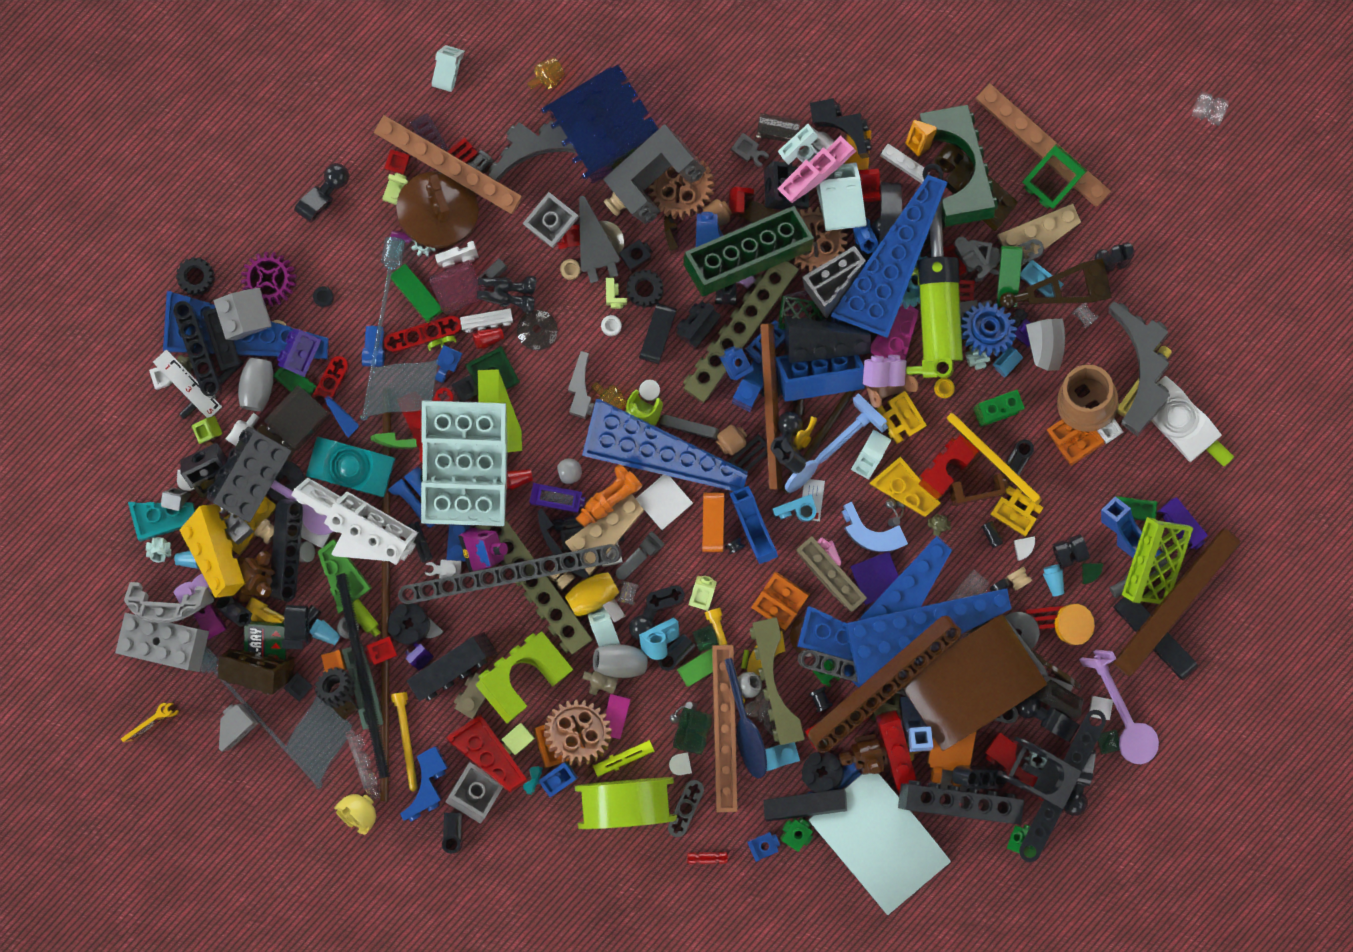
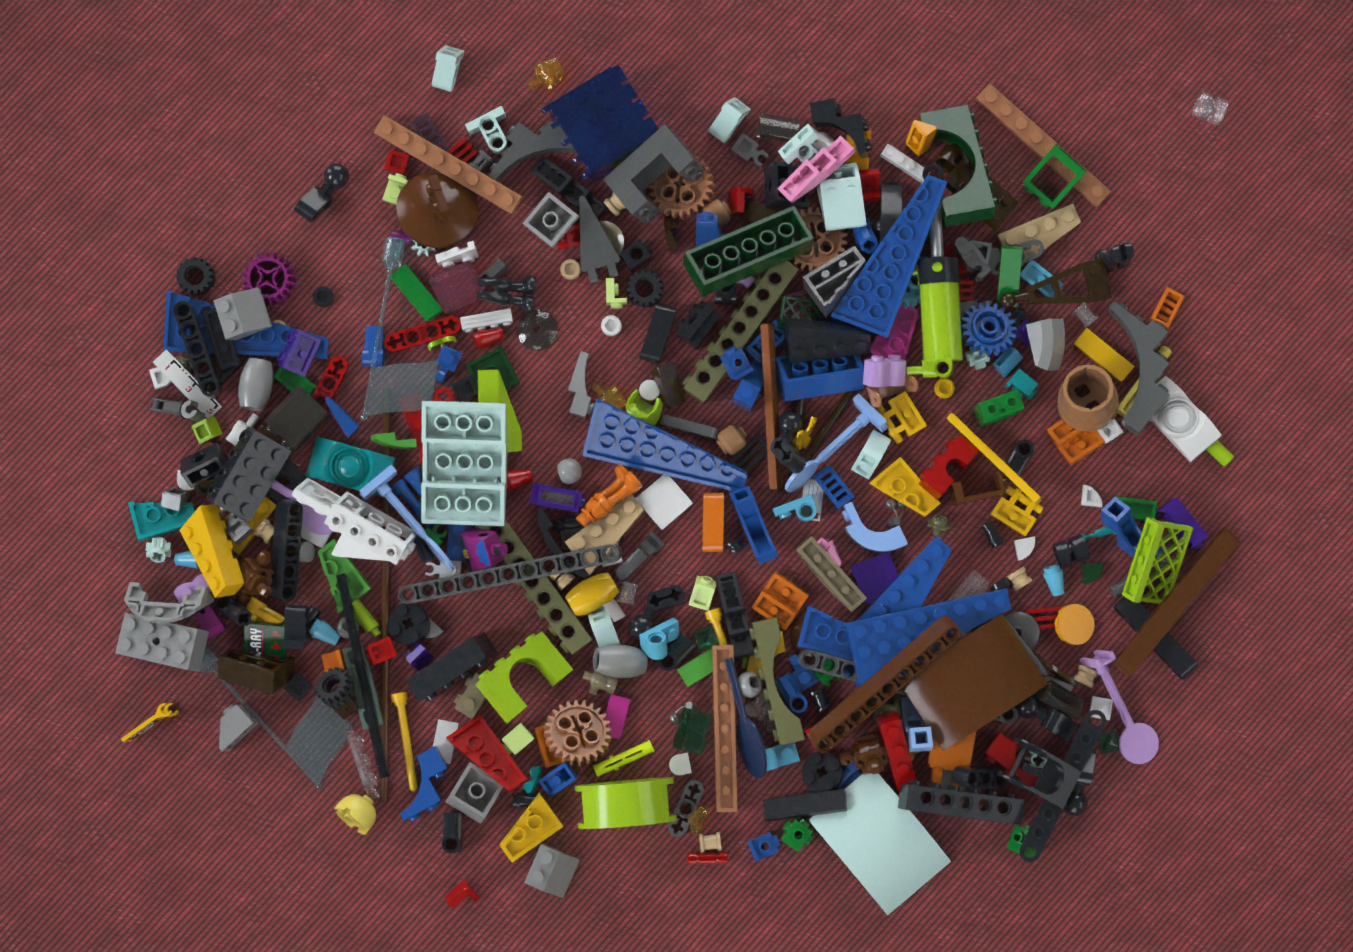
(178, 408): none -> dark grey piece
(380, 484): none -> light blue piece
(435, 536): none -> green tile
(444, 729): none -> white sticker
(459, 893): none -> red tile
(489, 135): none -> light aqua tile
(523, 800): none -> black pin
(531, 829): none -> yellow wing
(552, 870): none -> light grey slope
(566, 186): none -> black slope
(668, 384): none -> dark brown slope
(697, 819): none -> clear yellow tile
(710, 842): none -> tan bush
(728, 119): none -> light aqua tile
(735, 615): none -> black slope
(790, 691): none -> blue piece
(802, 676): none -> blue plate
(838, 504): none -> blue slope
(1024, 384): none -> teal brick
(1085, 676): none -> tan wheel
(1090, 497): none -> white tile
(1099, 533): none -> teal piece
(1103, 355): none -> yellow tile
(1161, 318): none -> orange slope

